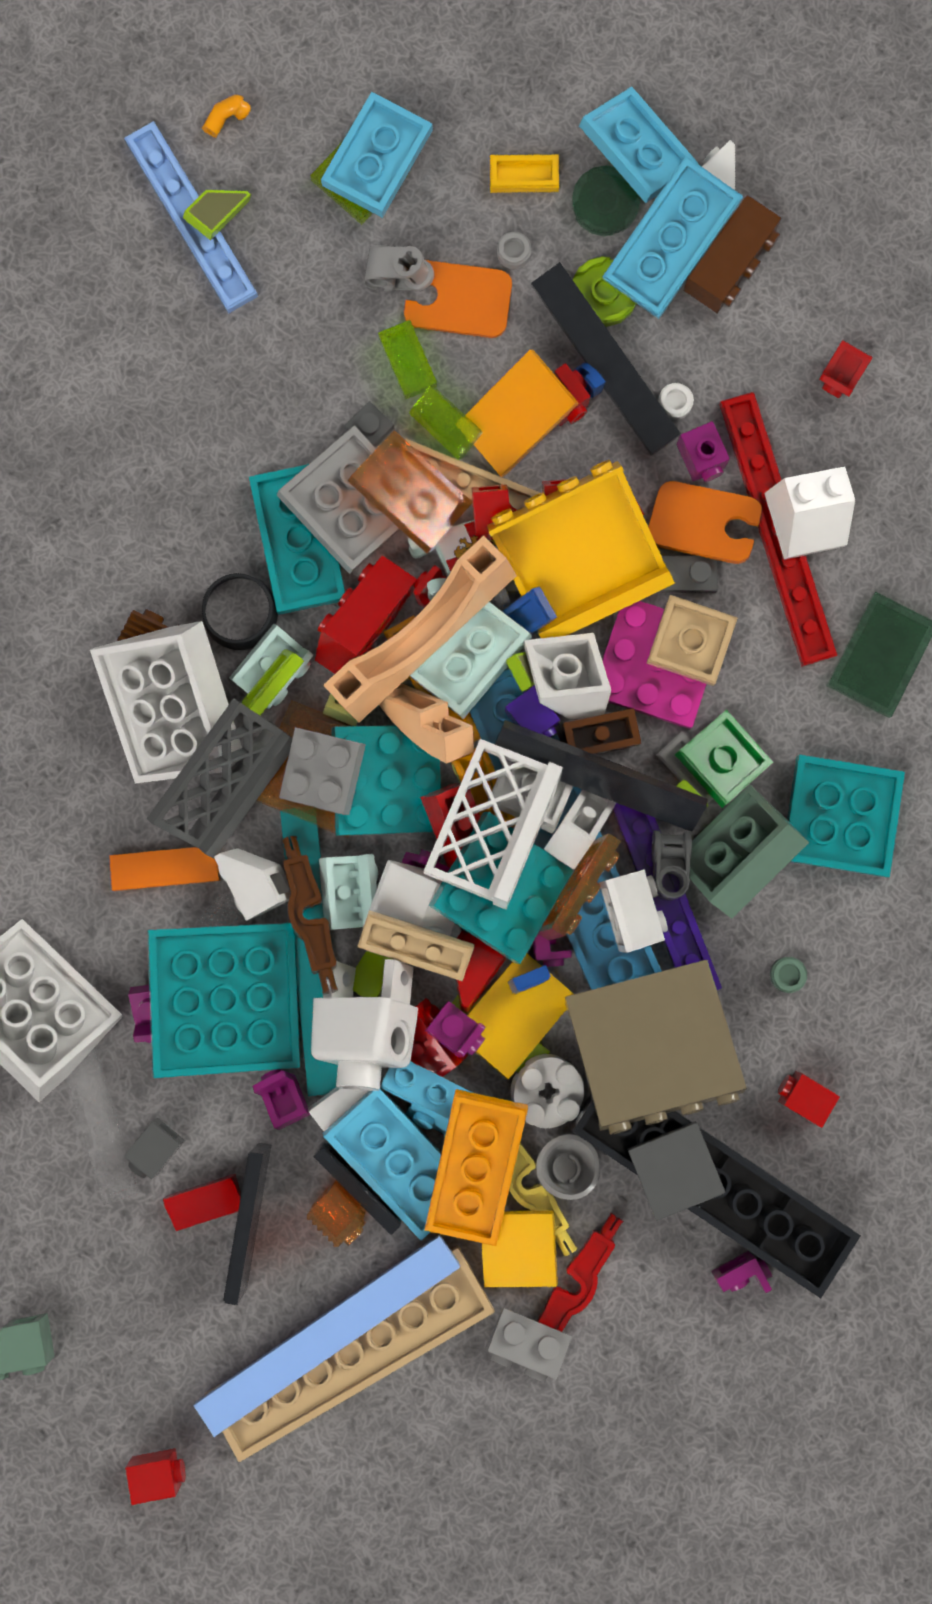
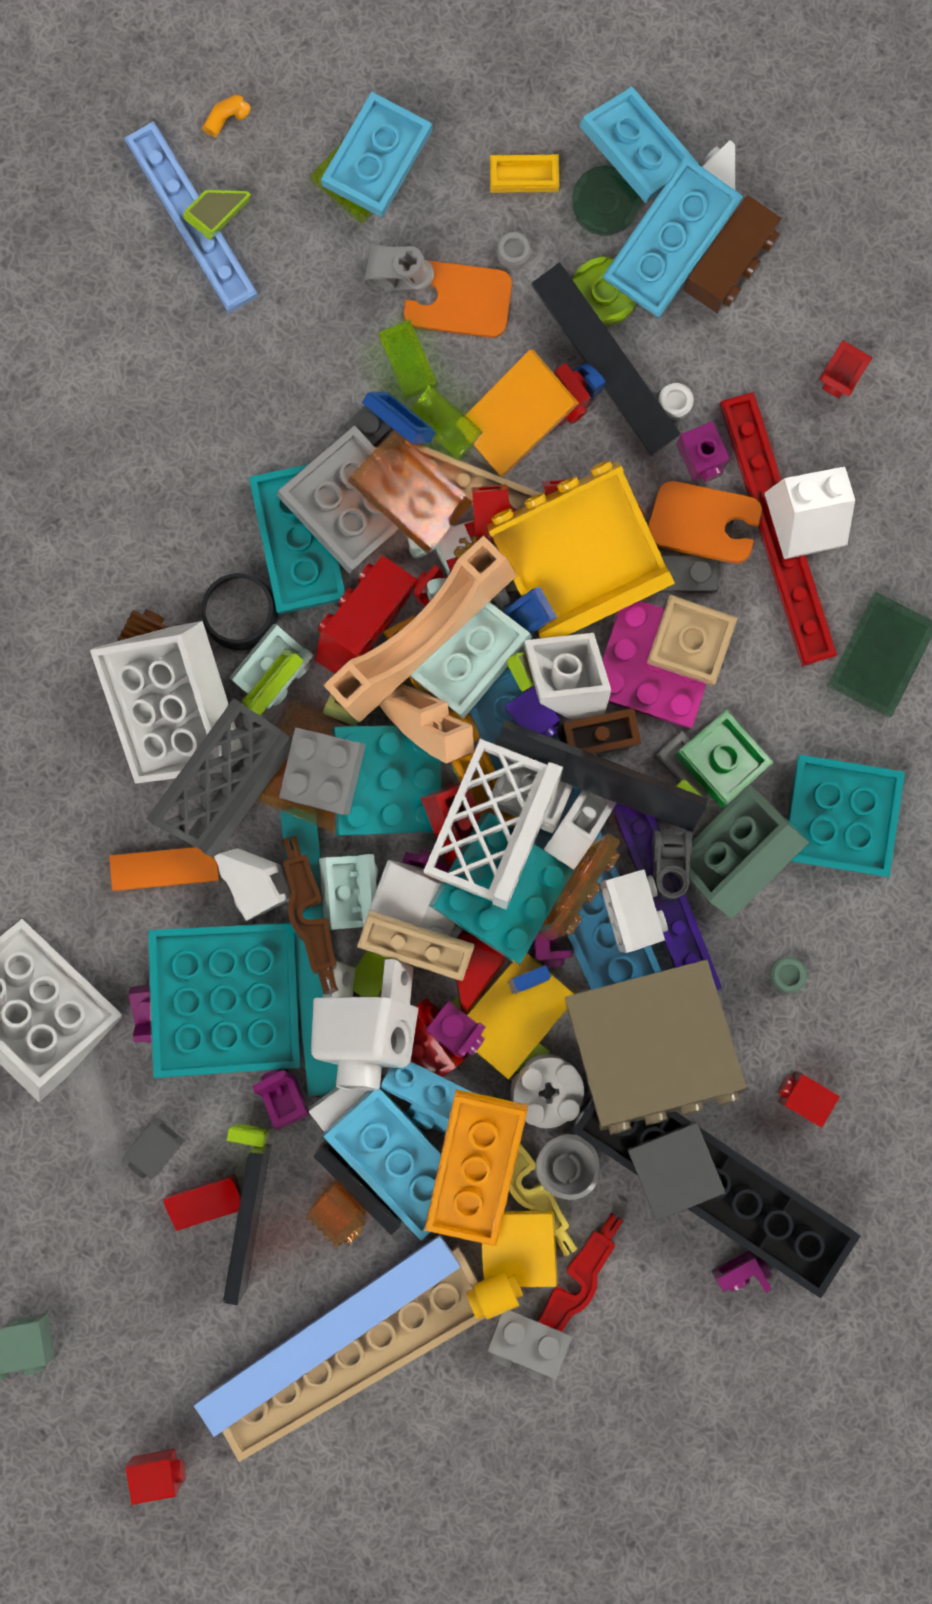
(247, 1135): none -> lime tile
(399, 417): none -> blue tile
(494, 1295): none -> yellow brick

